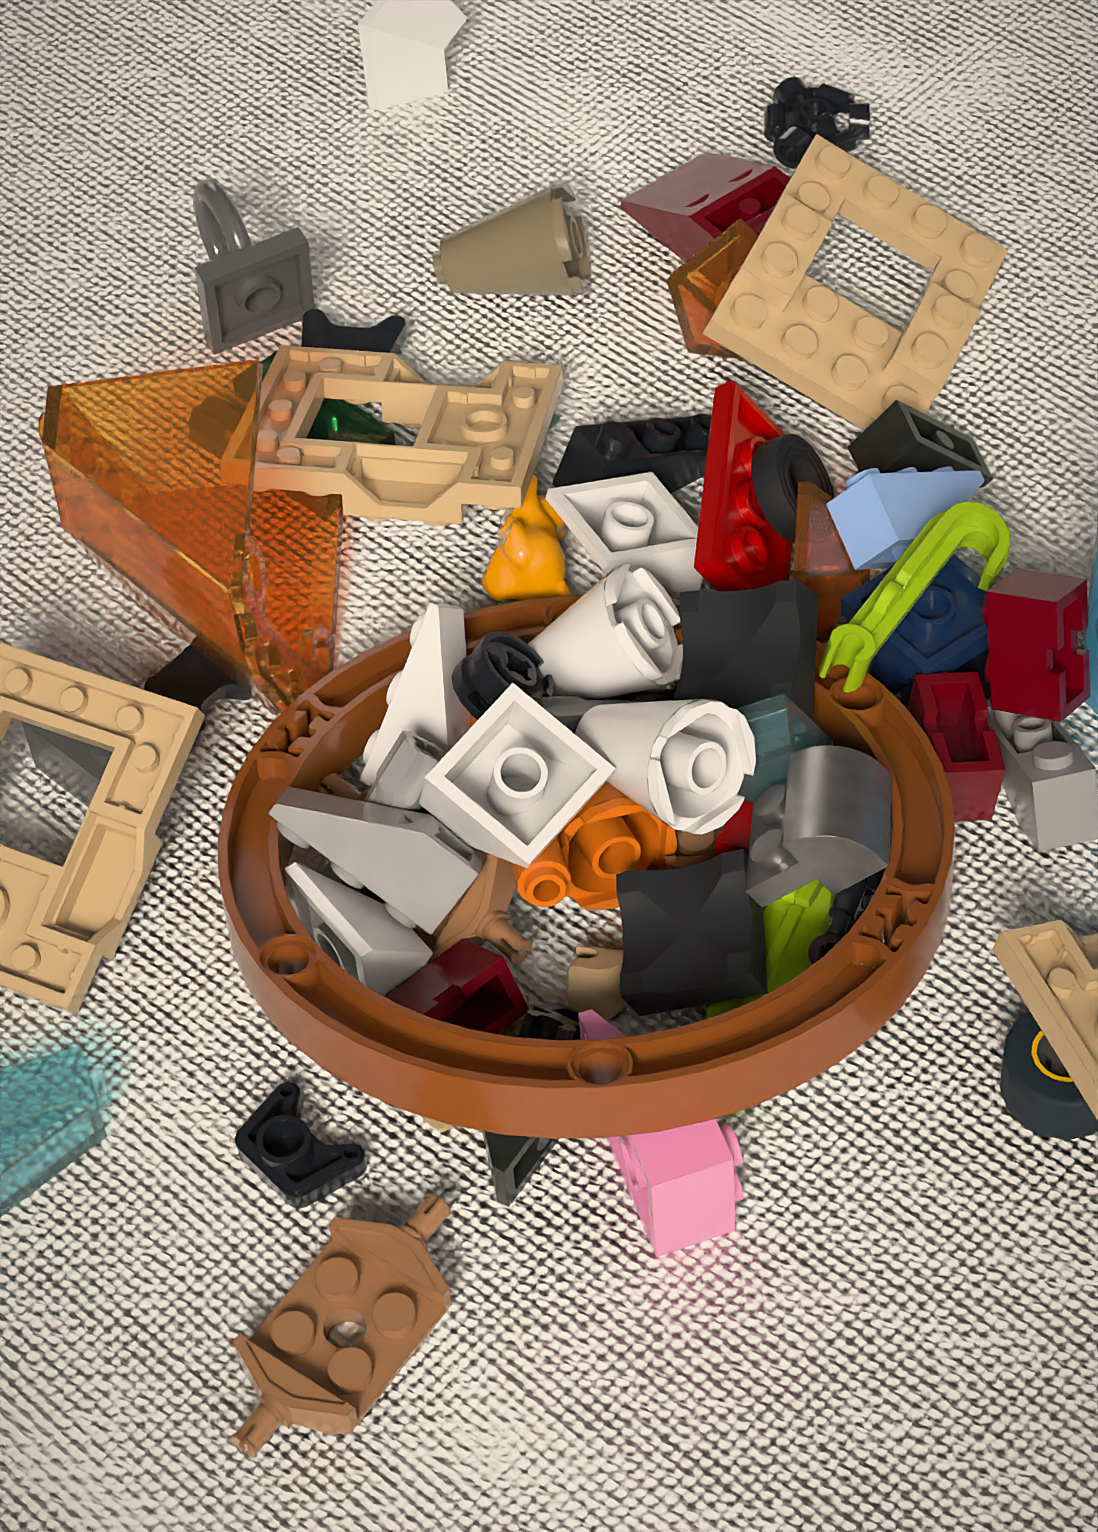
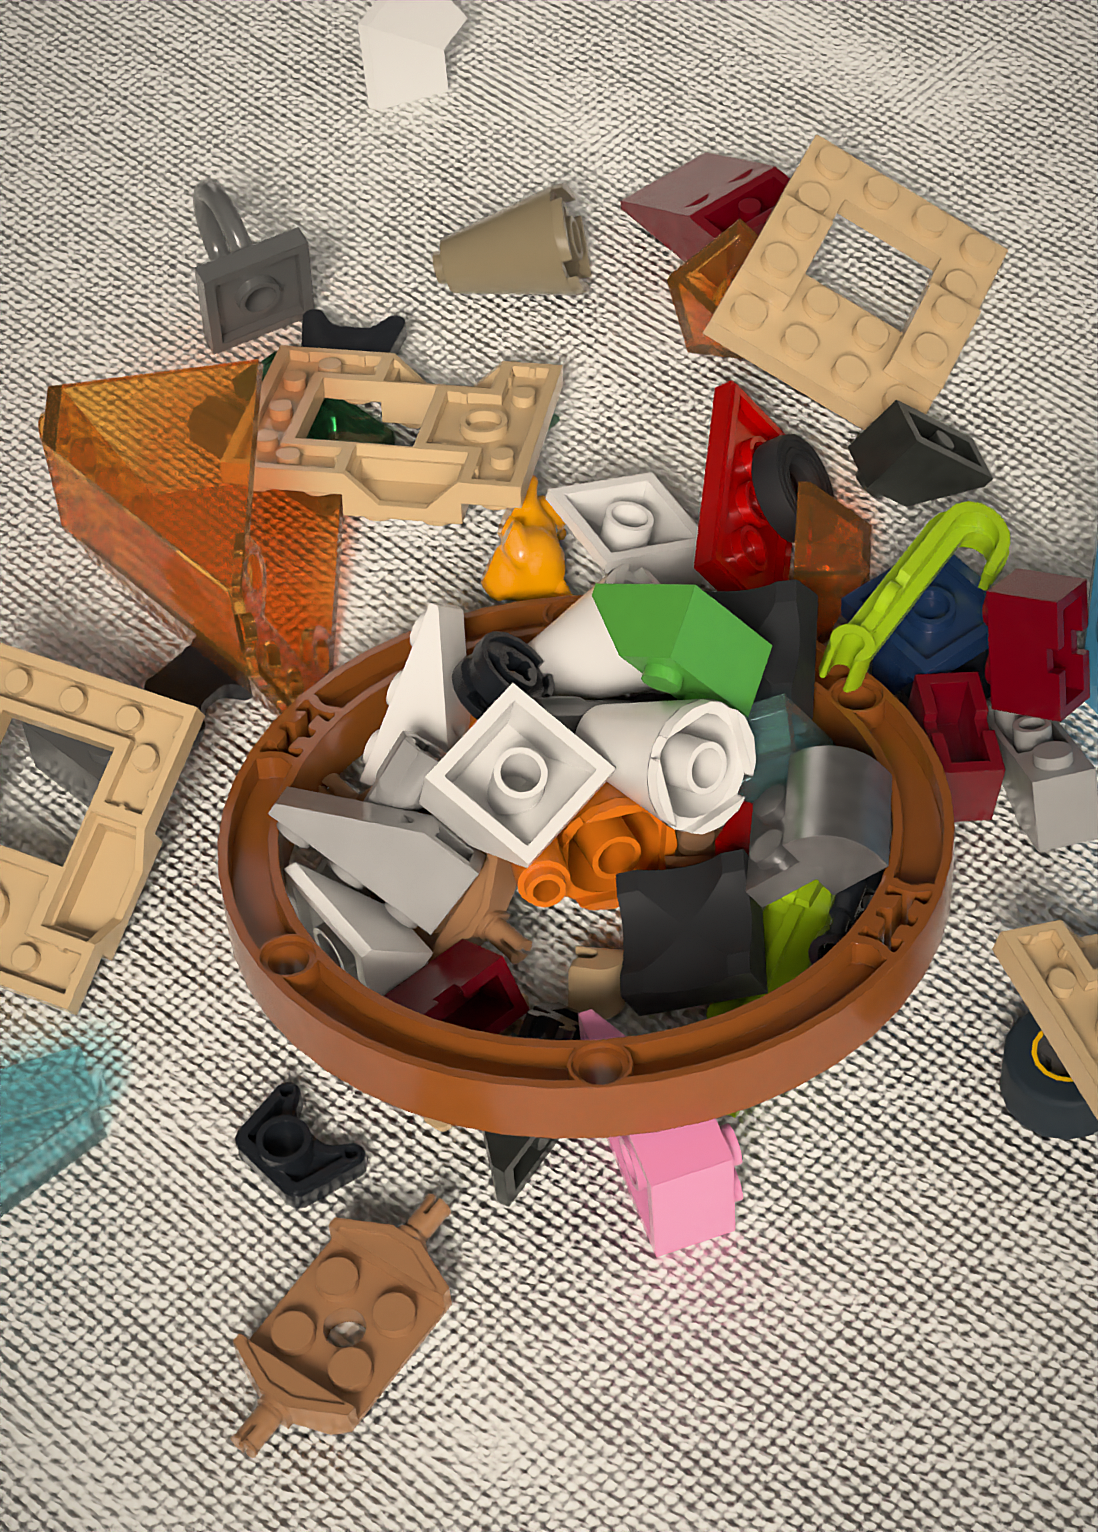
(667, 447): black slope -> none
(684, 642): none -> bright green slope
(805, 111): black piece -> none
(888, 510): light blue slope -> none

